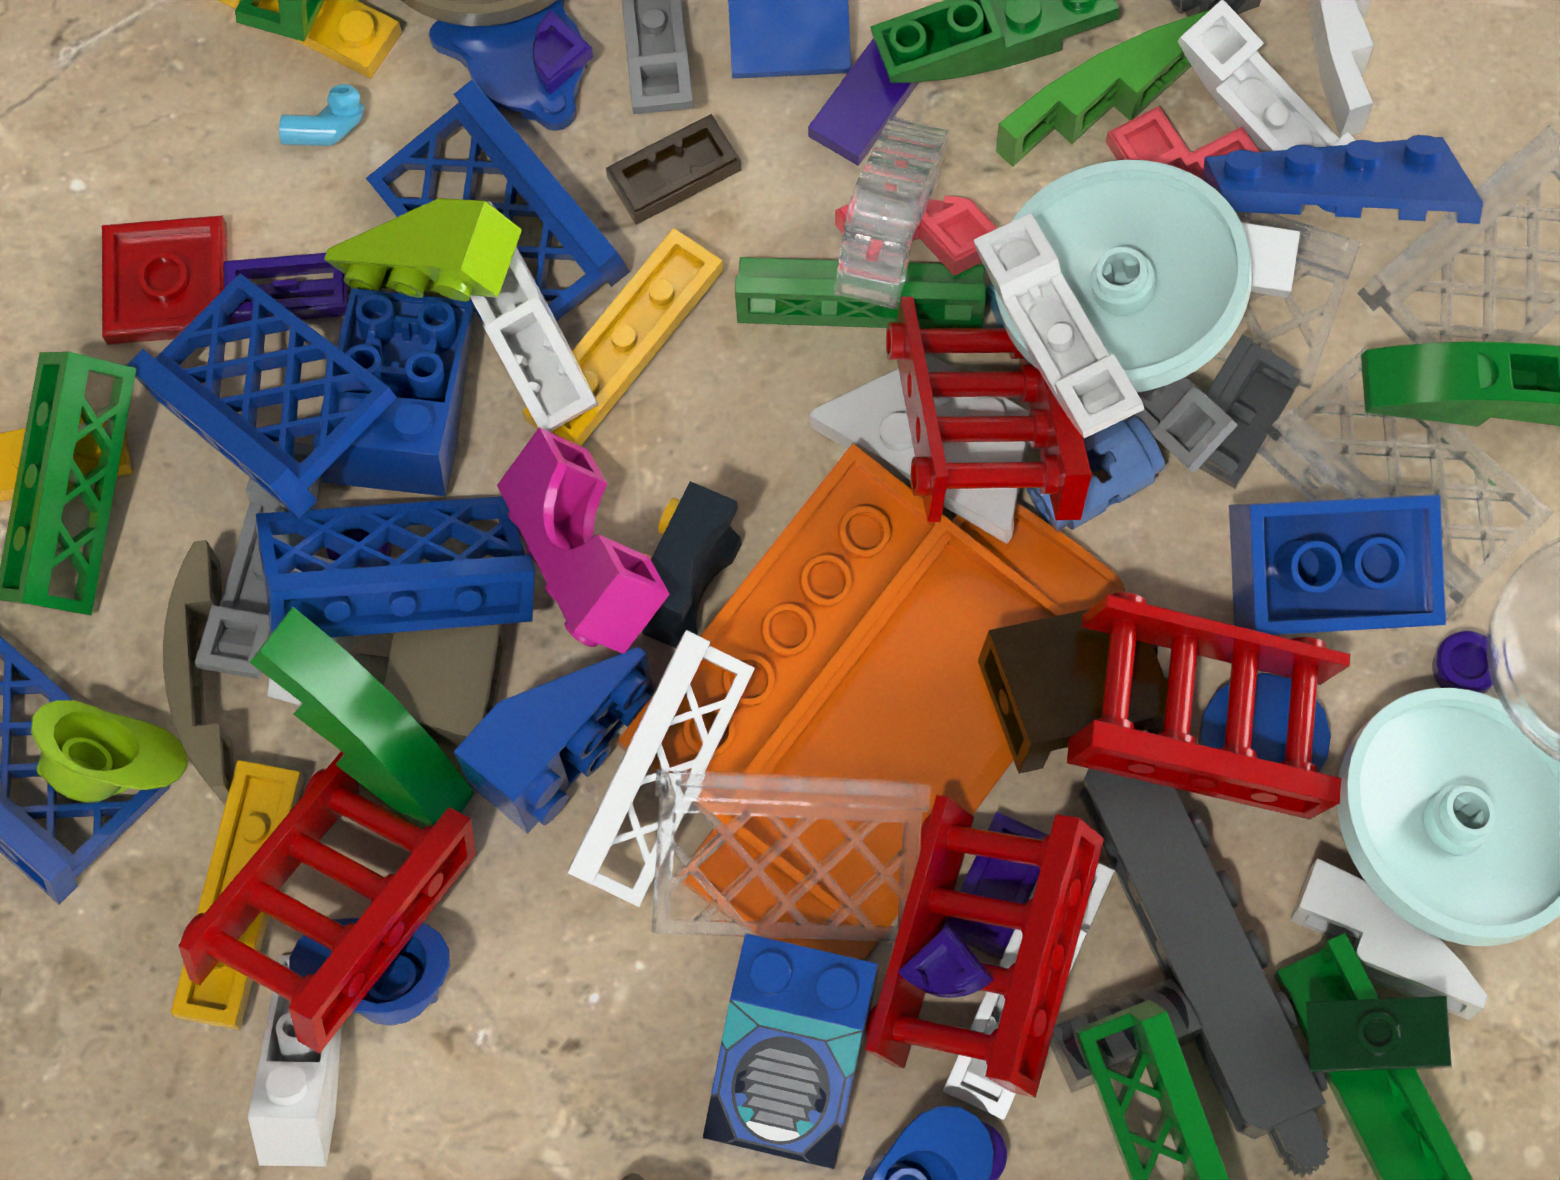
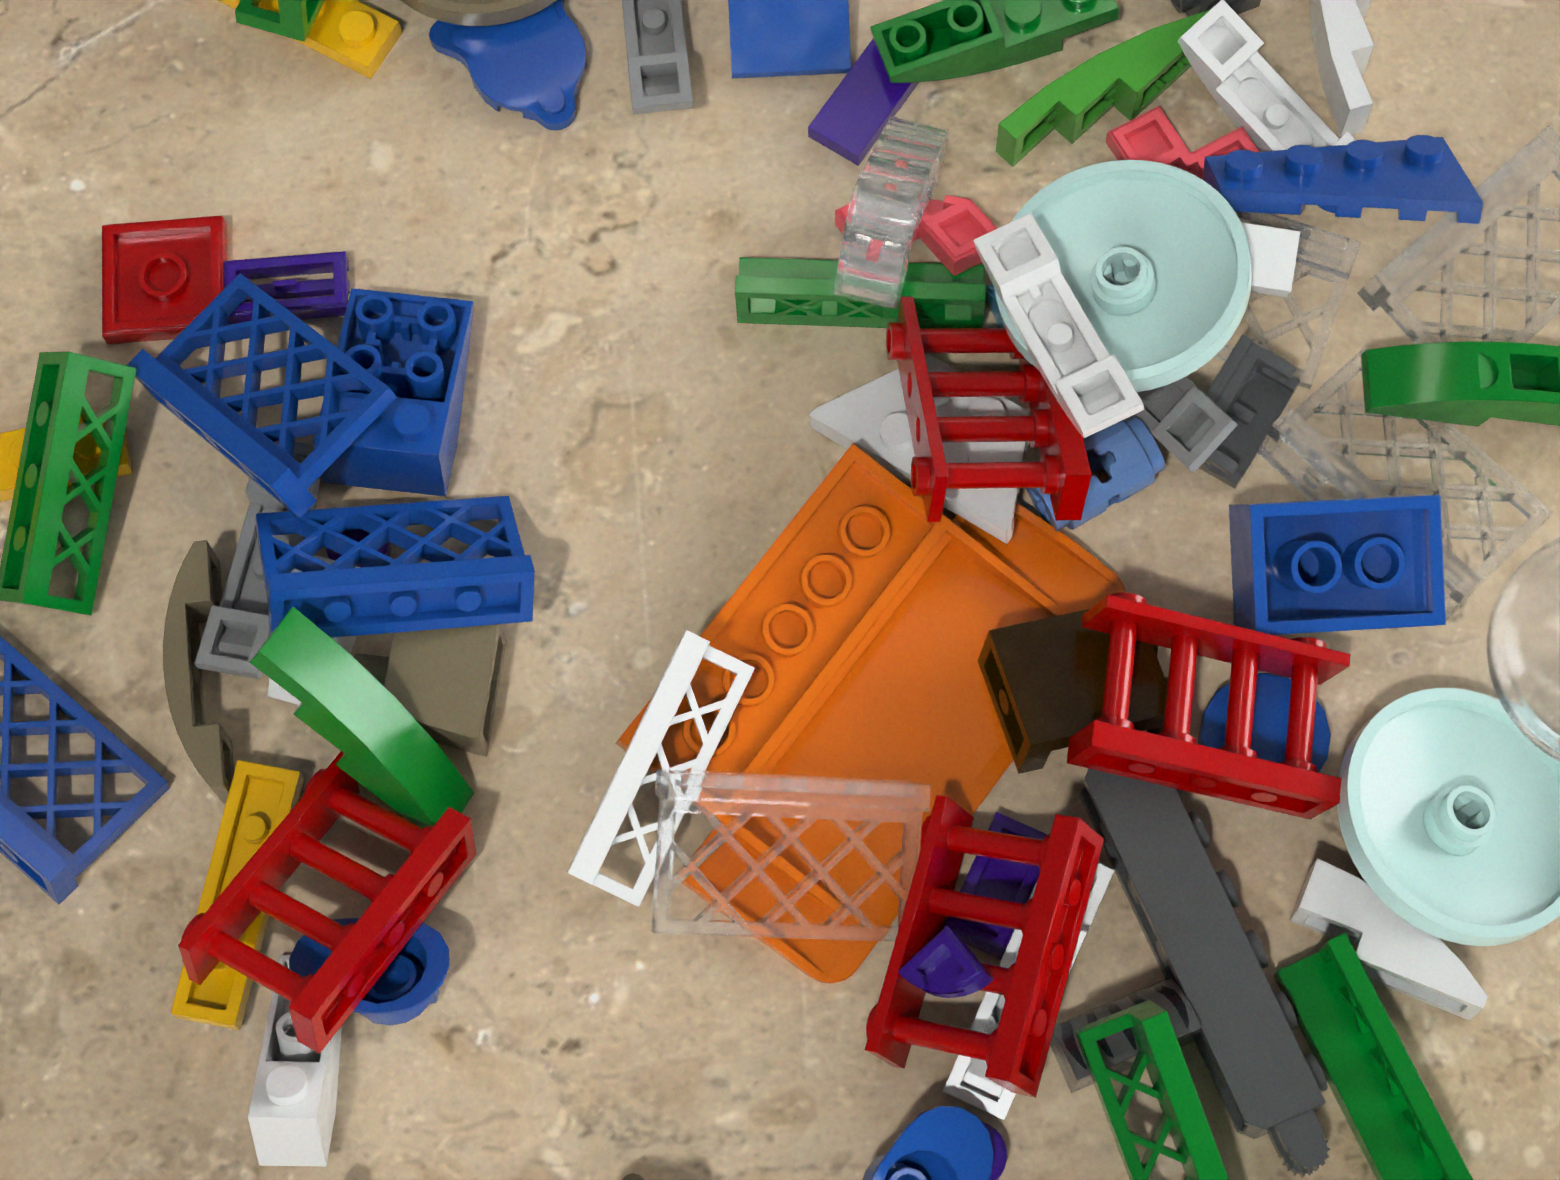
(102, 753): lime piece -> none
(330, 125): medium azure arm -> none
(437, 248): lime slope -> none
(524, 175): blue fence -> none
(534, 349): white slope -> none
(549, 735): blue slope -> none
(558, 52): dark purple tile -> none
(597, 583): dark pink arch -> none
(638, 325): yellow plate -> none
(673, 169): dark brown plate -> none
(690, 554): black brick -> none
(790, 1050): slope -> none
(1378, 1034): dark green plate -> none
(1463, 662): dark purple tile -> none

